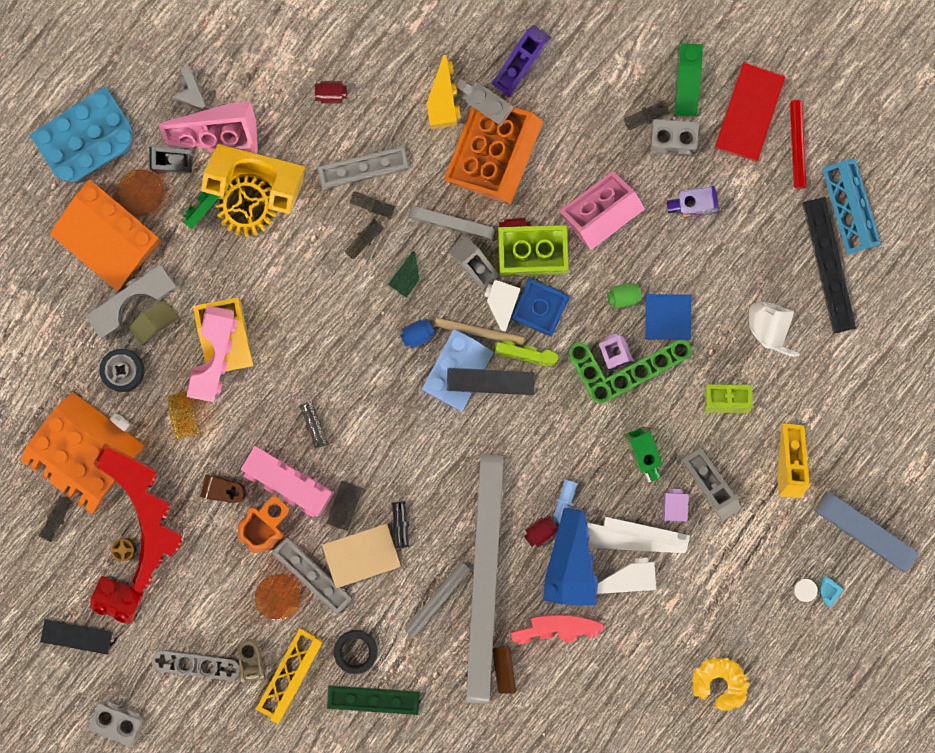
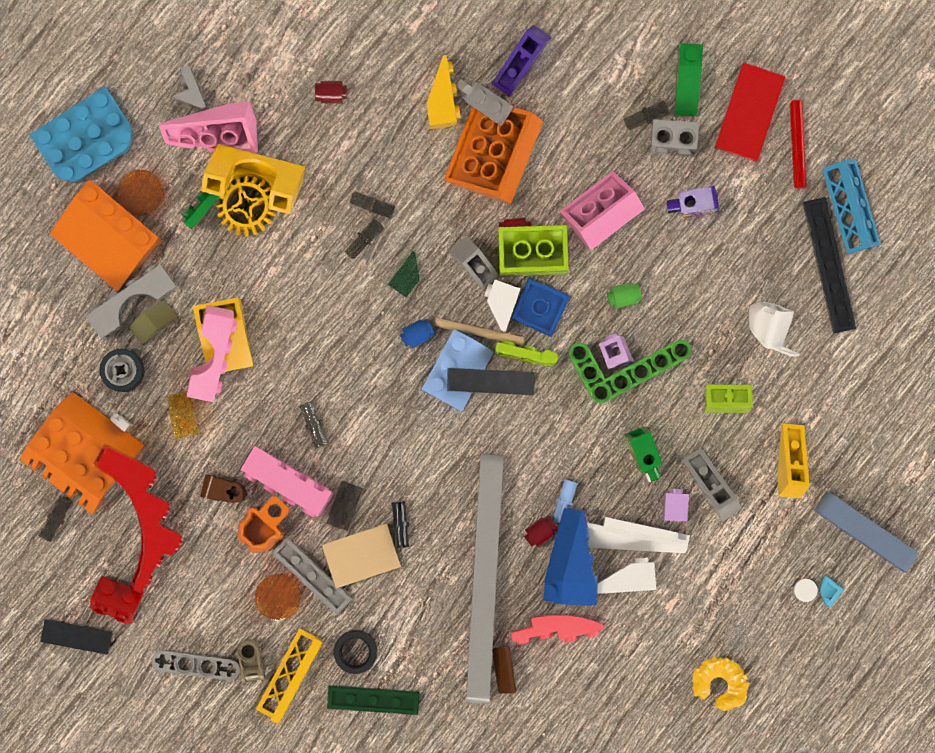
(115, 729): light grey brick -> none
(121, 552): pearl gold wheel -> none
(170, 160): black slope -> none
(363, 167): light grey tile -> none
(437, 599): light grey axle -> none
(451, 223): light grey beam -> none
(667, 317): blue tile -> none

